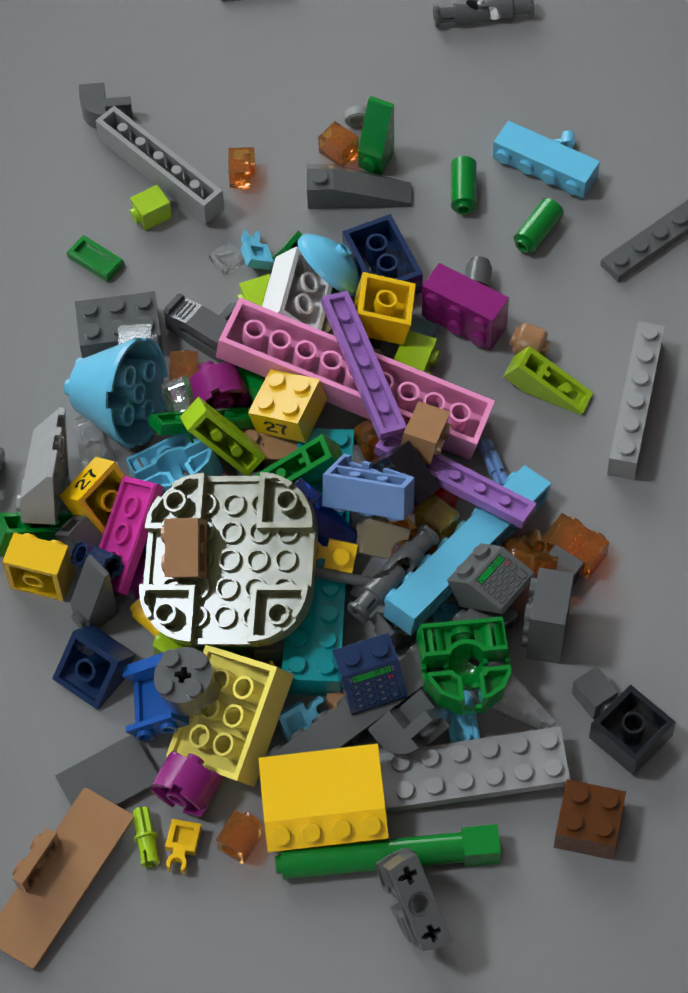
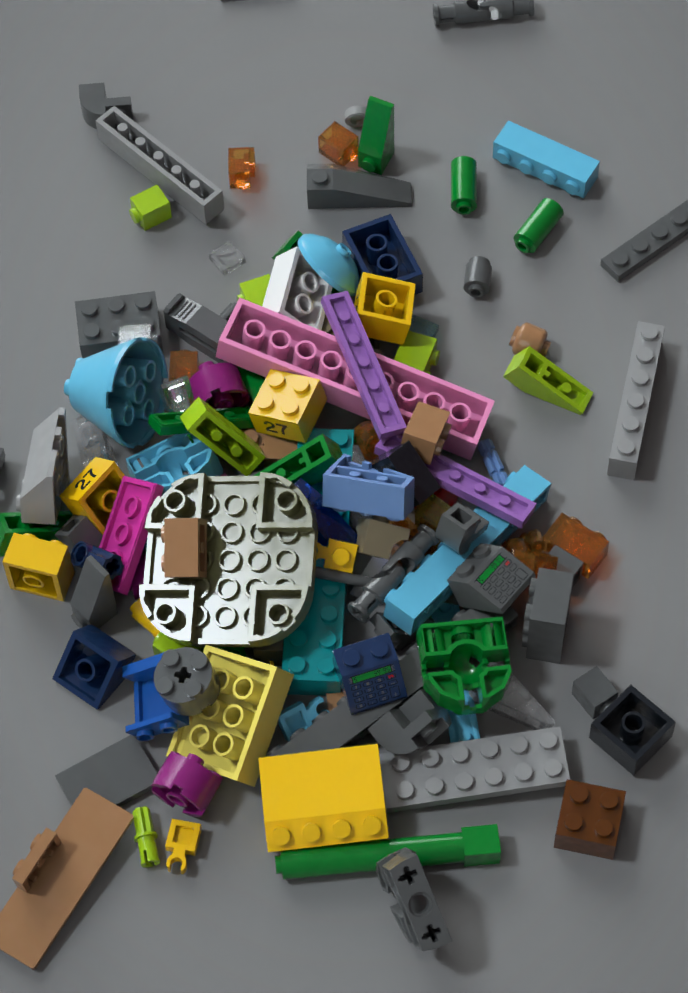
(95, 258): green tile -> none
(239, 836): clear orange brick -> none
(254, 253): medium azure plate -> none
(460, 527): none -> dark grey brick
(464, 306): magenta brick -> none
(567, 139): medium azure hand -> none

